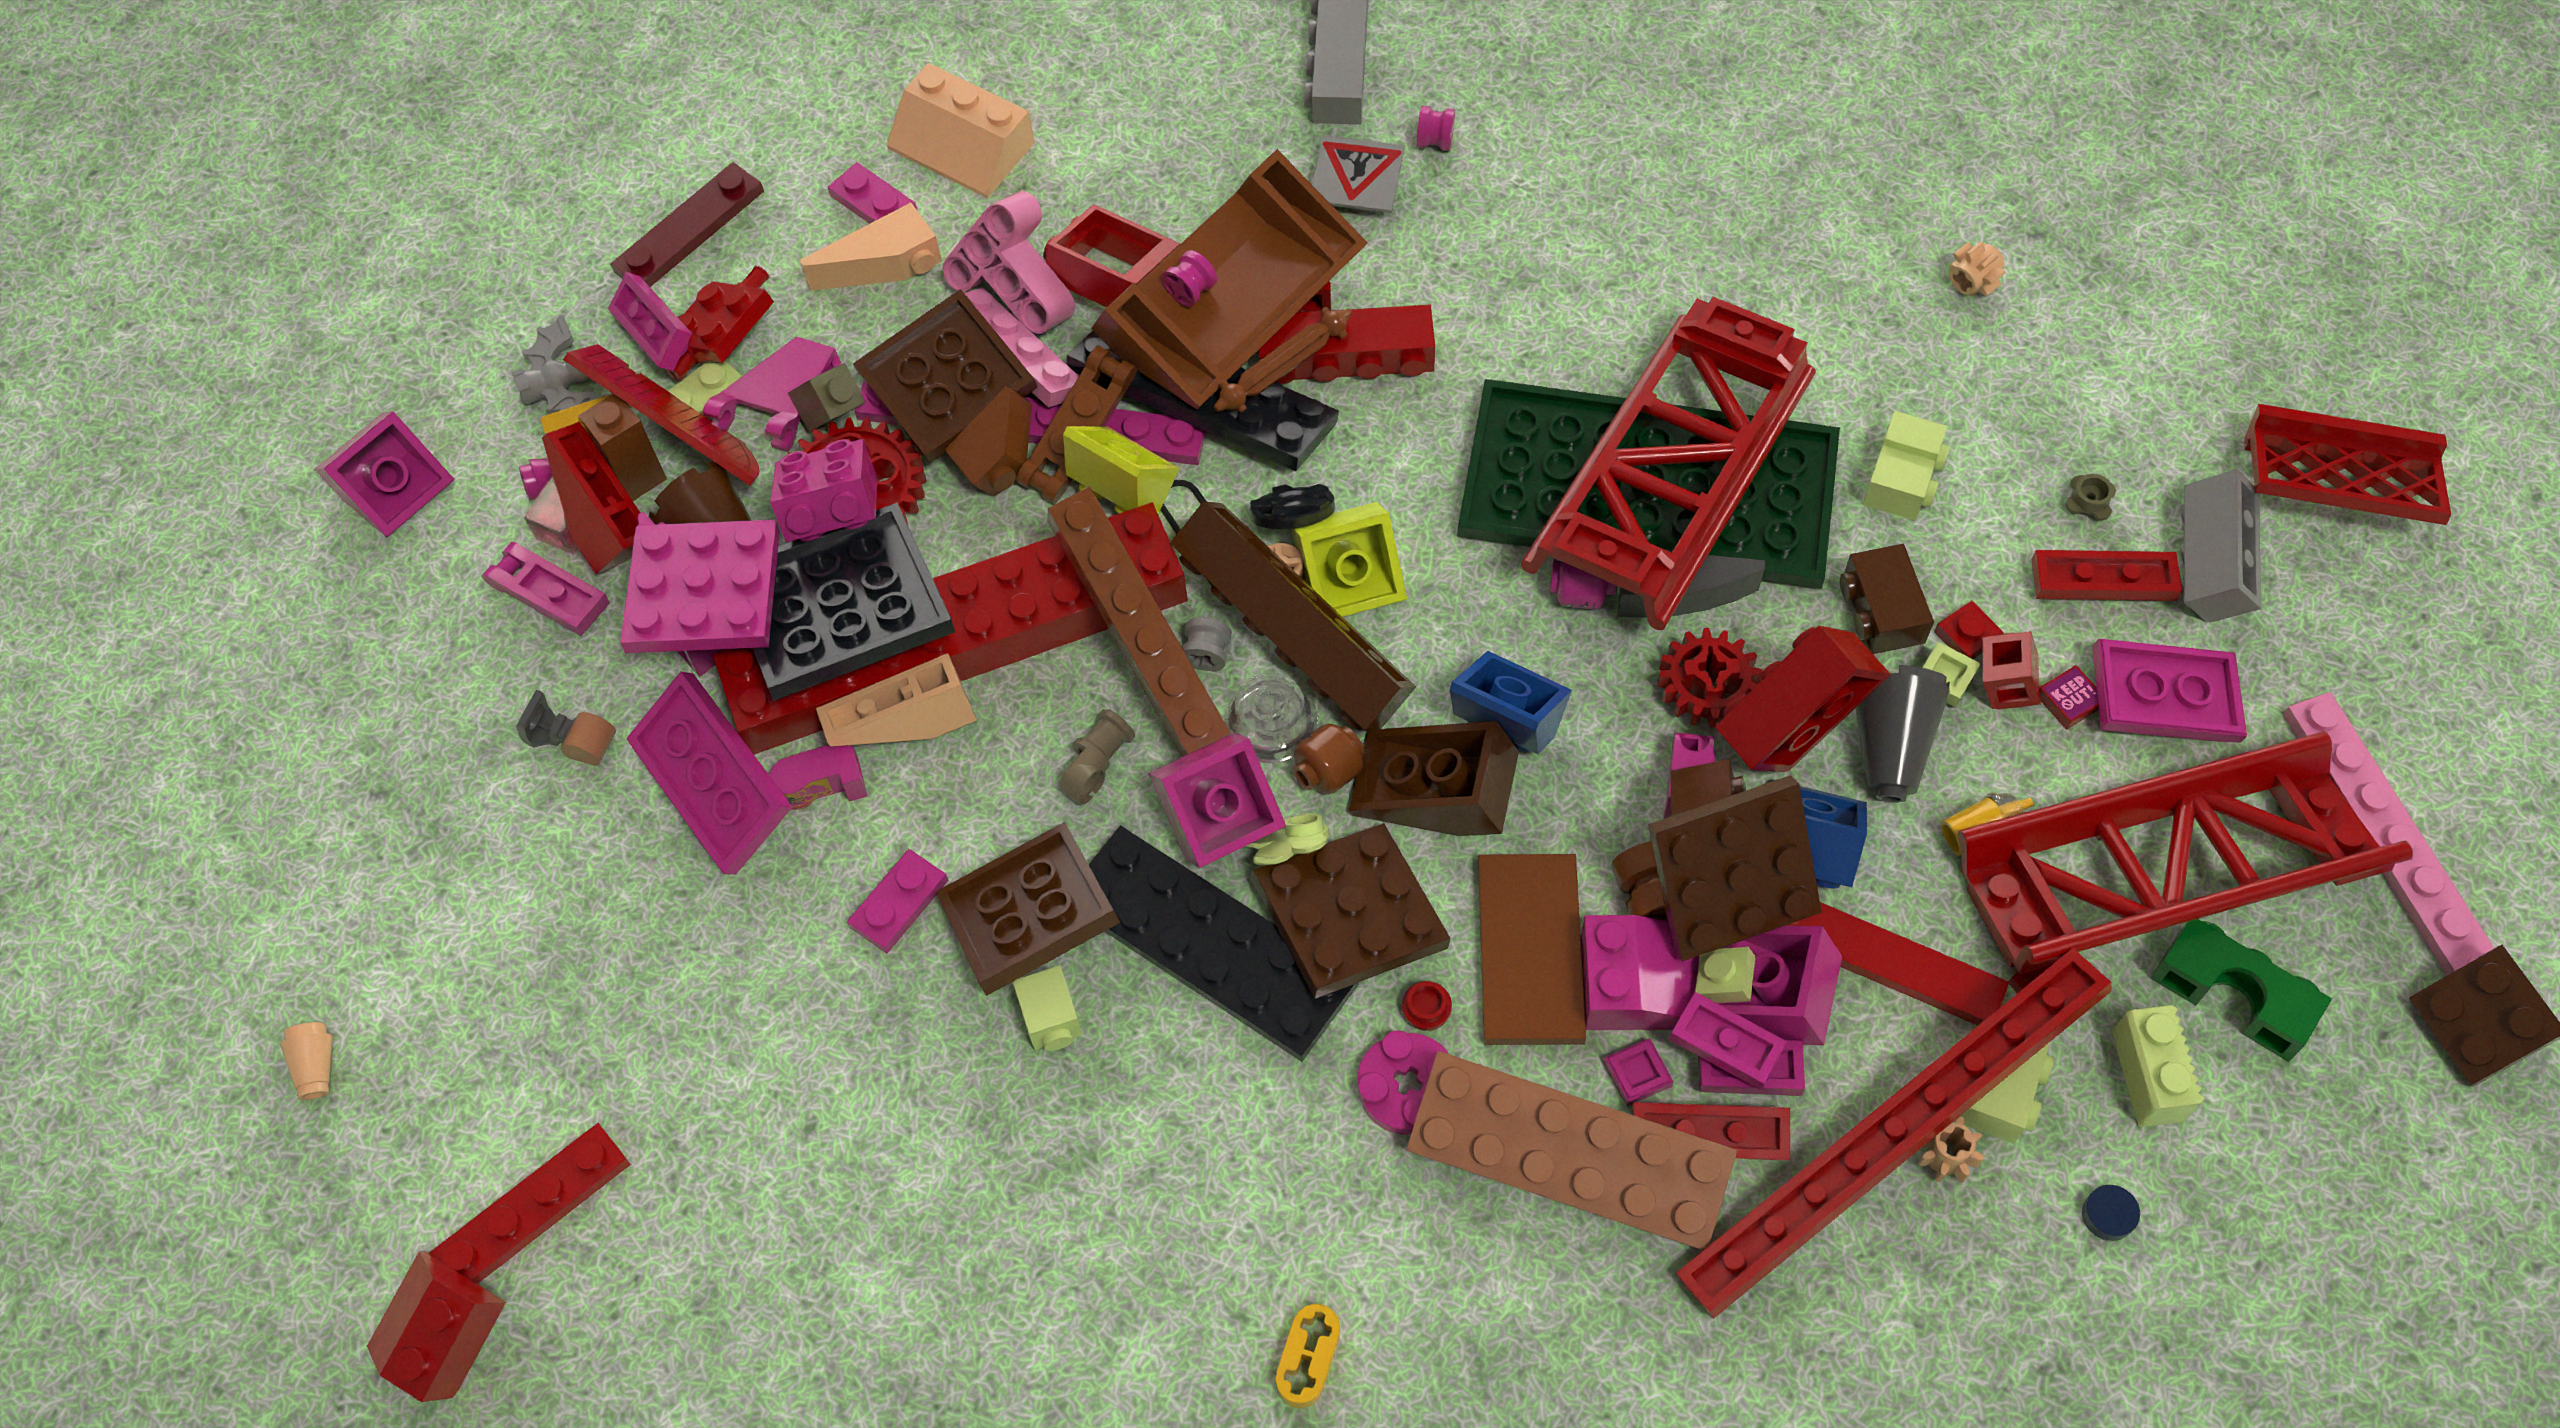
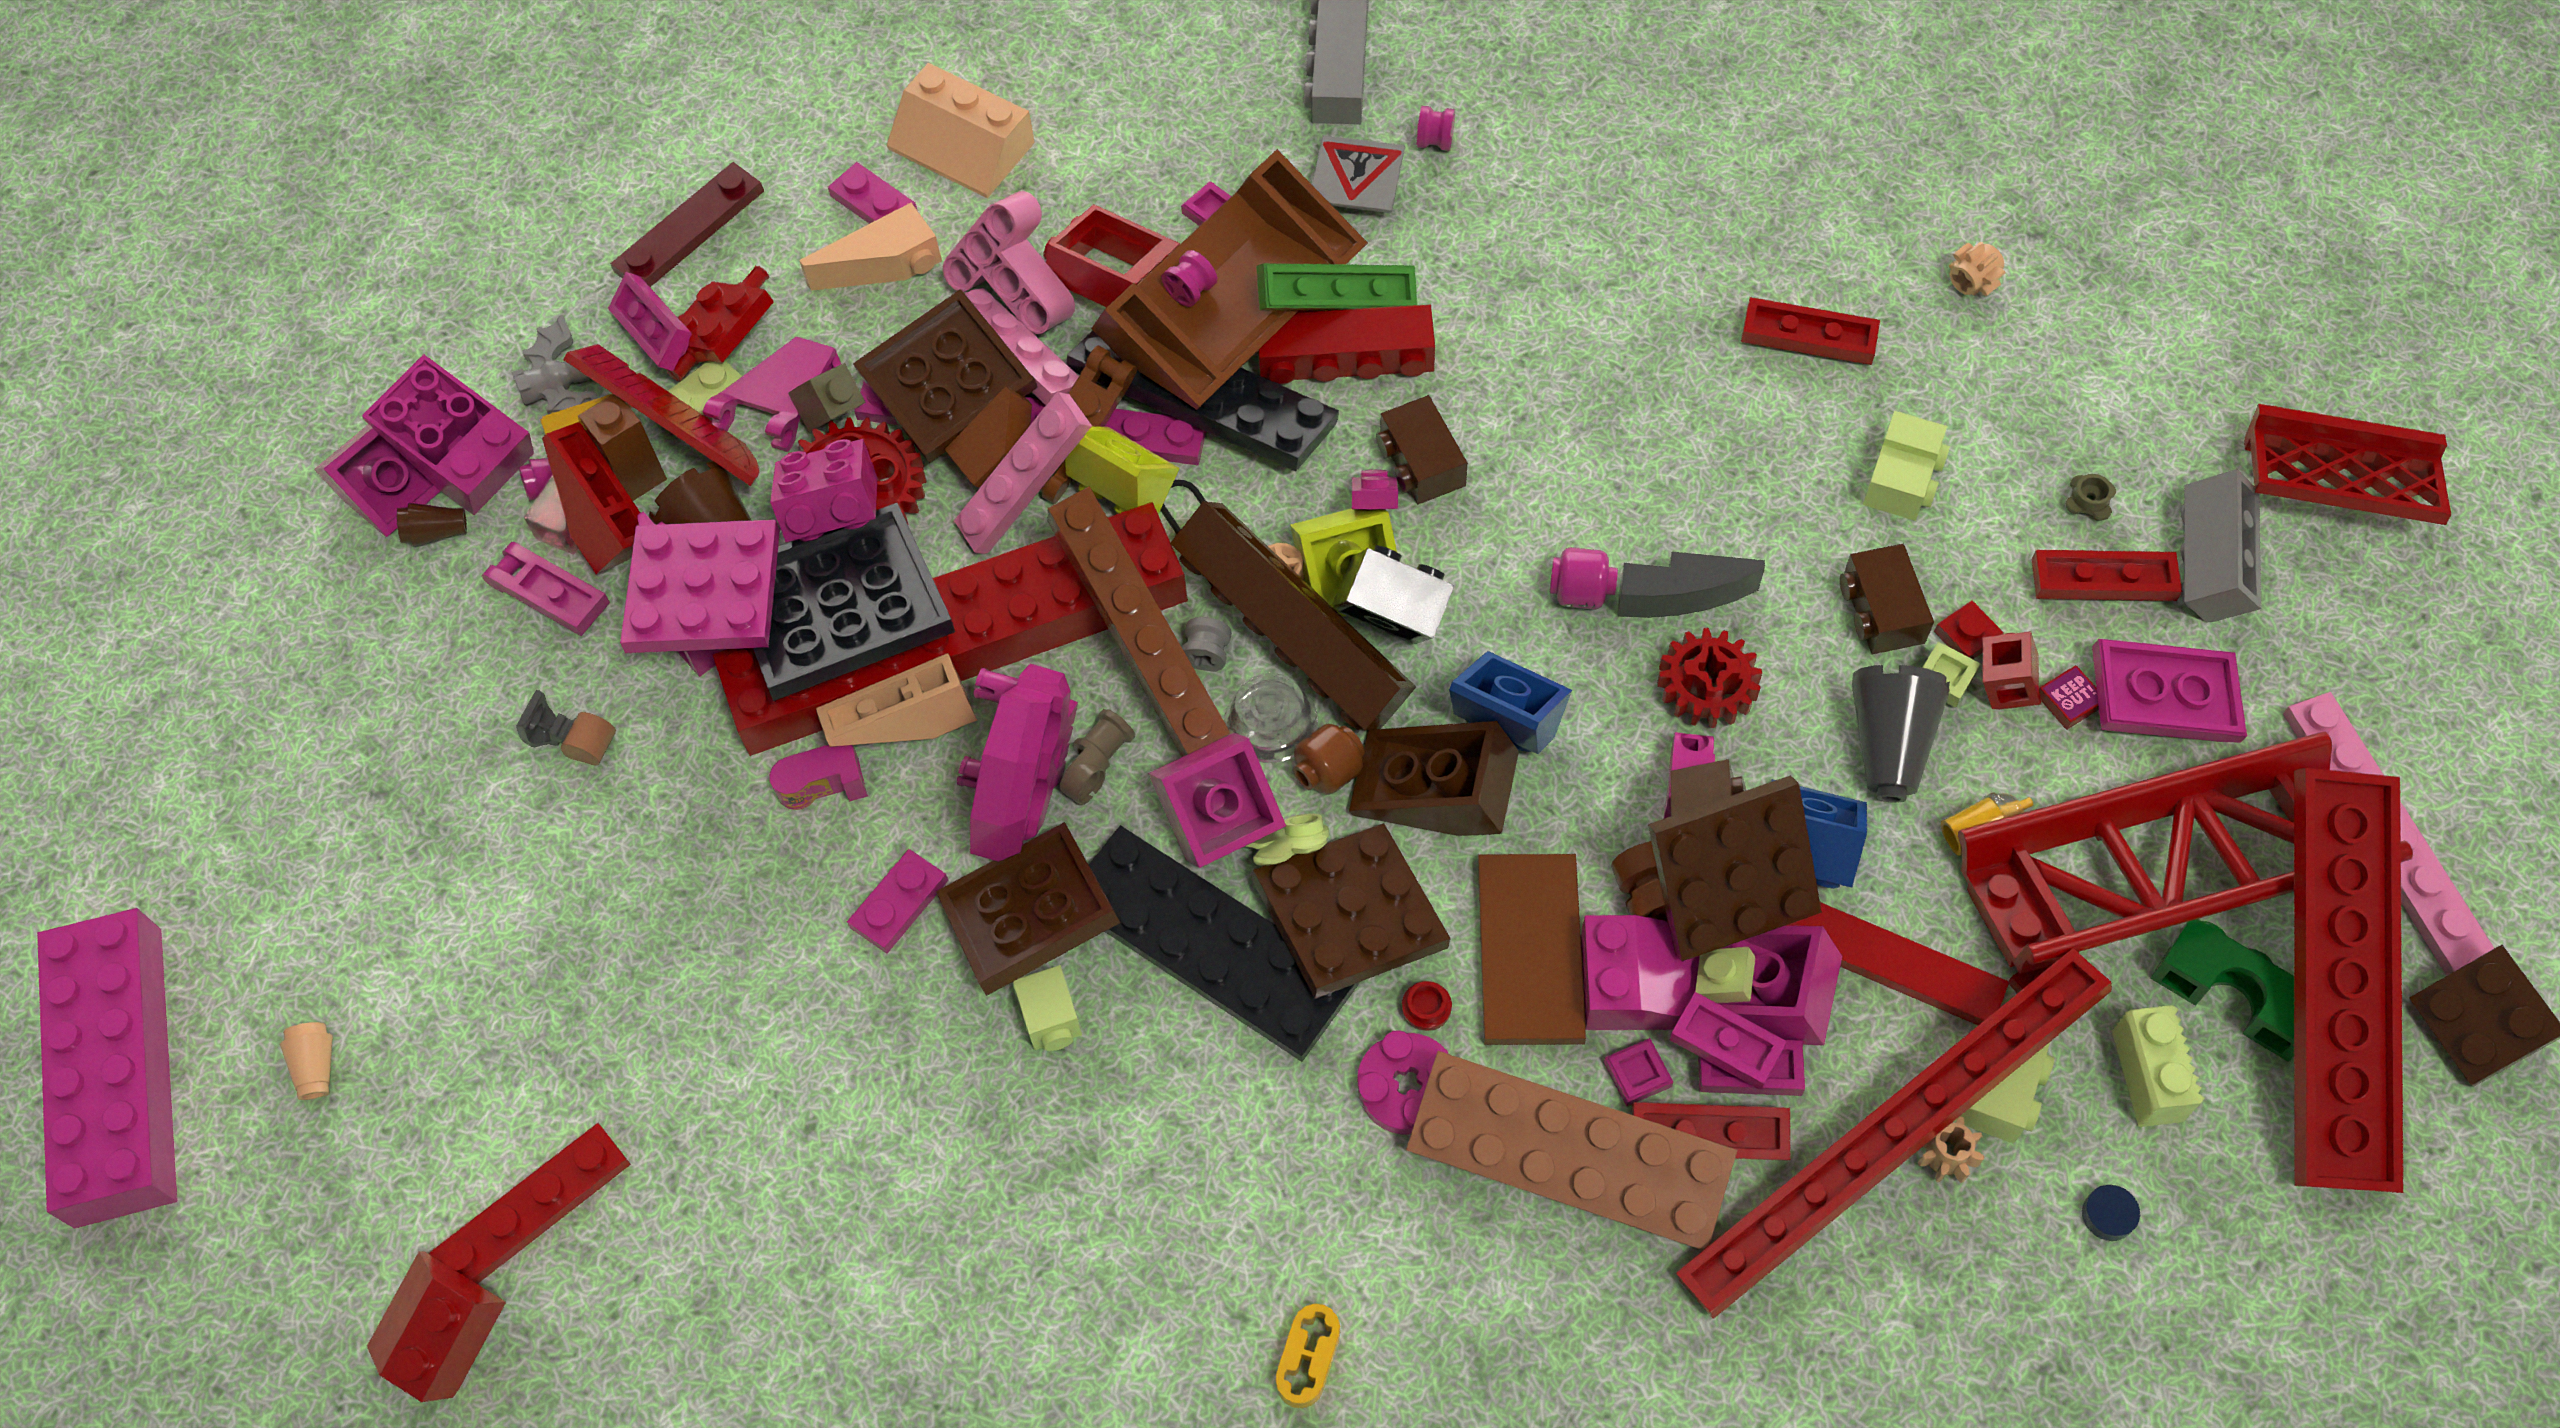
(105, 1069): none -> dark pink brick
(429, 523): none -> reddish brown cone
(450, 434): none -> dark pink slope
(708, 773): dark pink plate -> none
(1020, 758): none -> dark pink brick
(1022, 473): none -> bright pink plate
(1204, 203): none -> dark pink tile
(1283, 360): dark orange wheel -> none
(1292, 507): black wheel -> none
(1334, 286): none -> bright green tile
(1374, 490): none -> dark pink plate
(1393, 595): none -> brick
(1422, 450): none -> reddish brown brick
(1539, 437): dark green plate -> none
(1714, 339): red piece -> none
(1801, 699): red brick -> none
(1811, 331): none -> red plate
(2347, 981): none -> red plate

